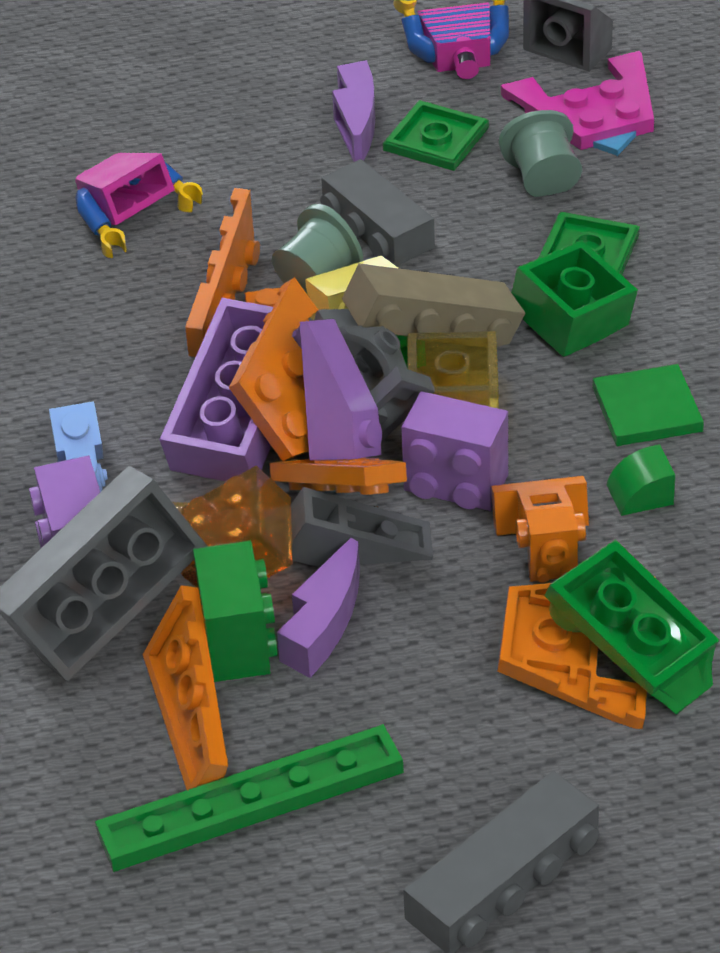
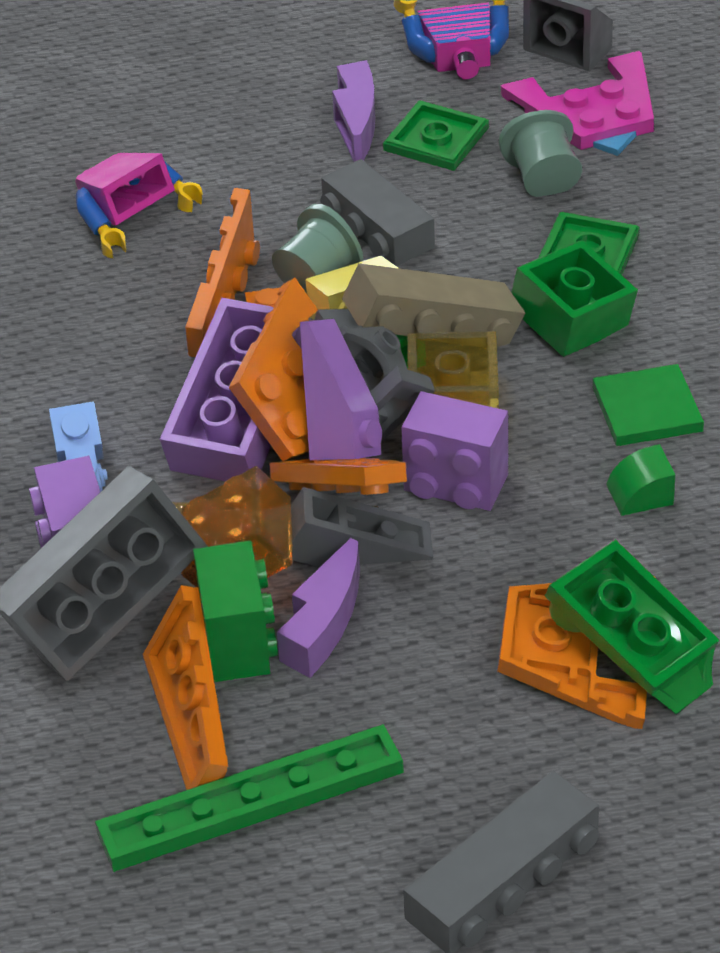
(546, 530): orange tile -> none

